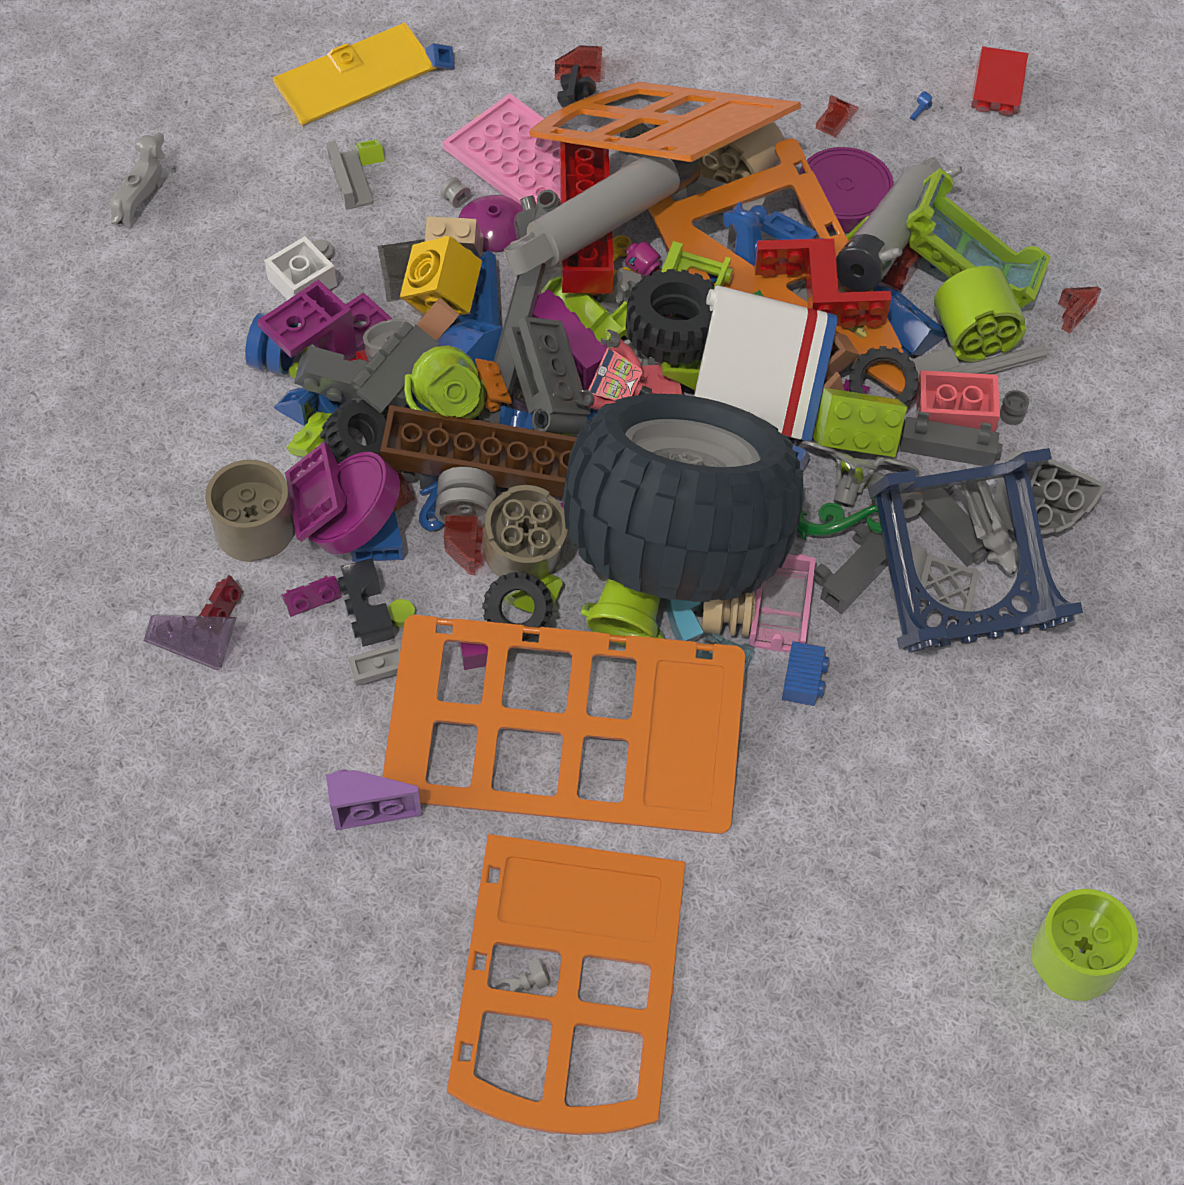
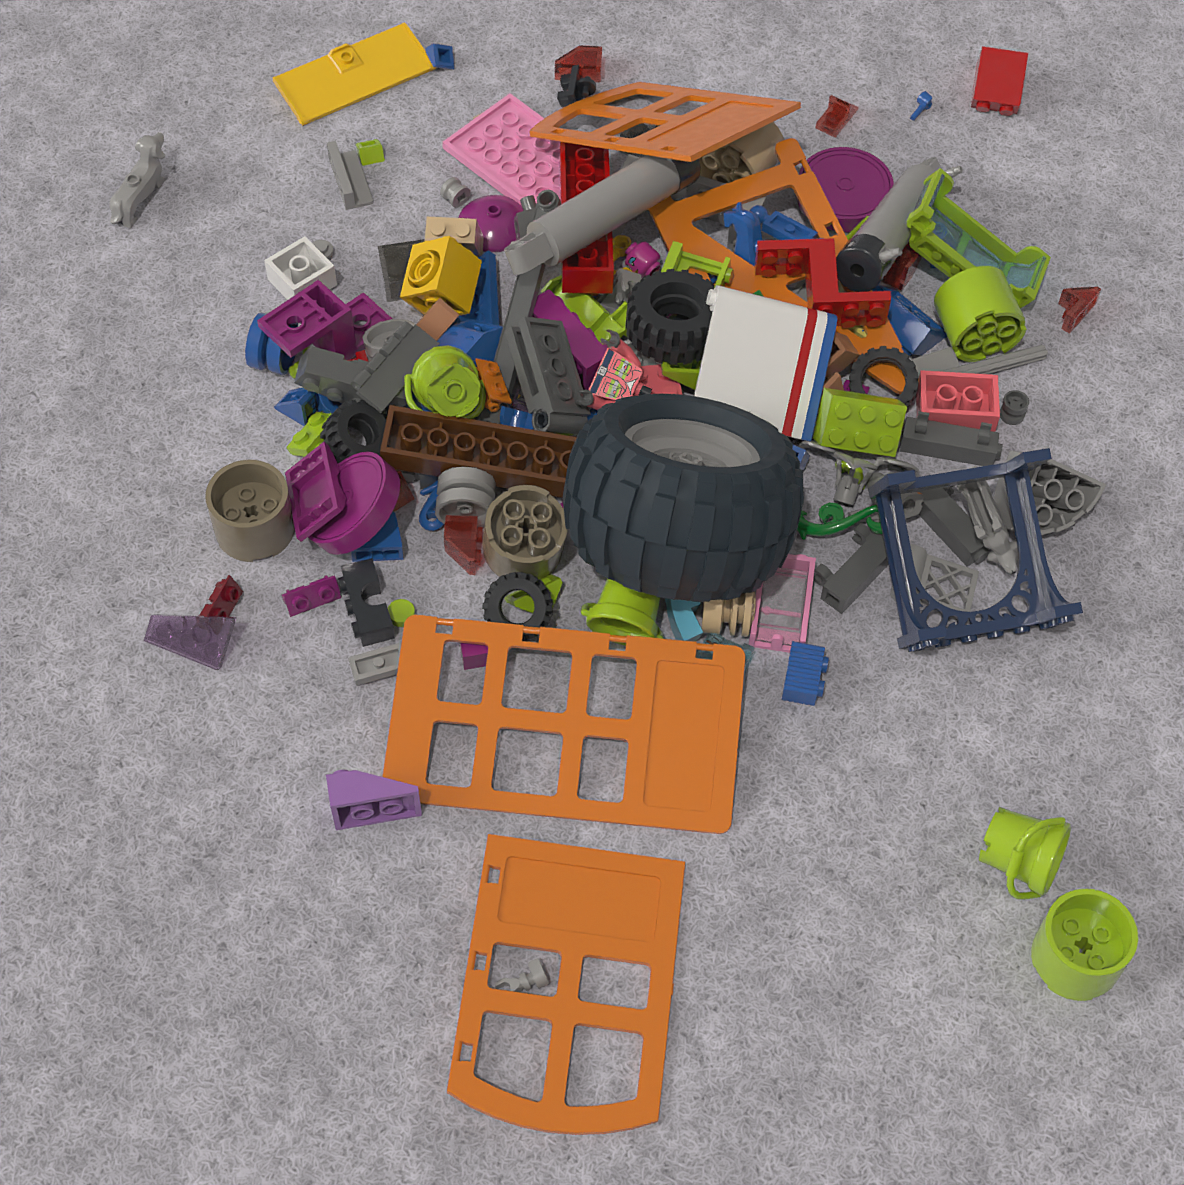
(1026, 850): none -> lime piece

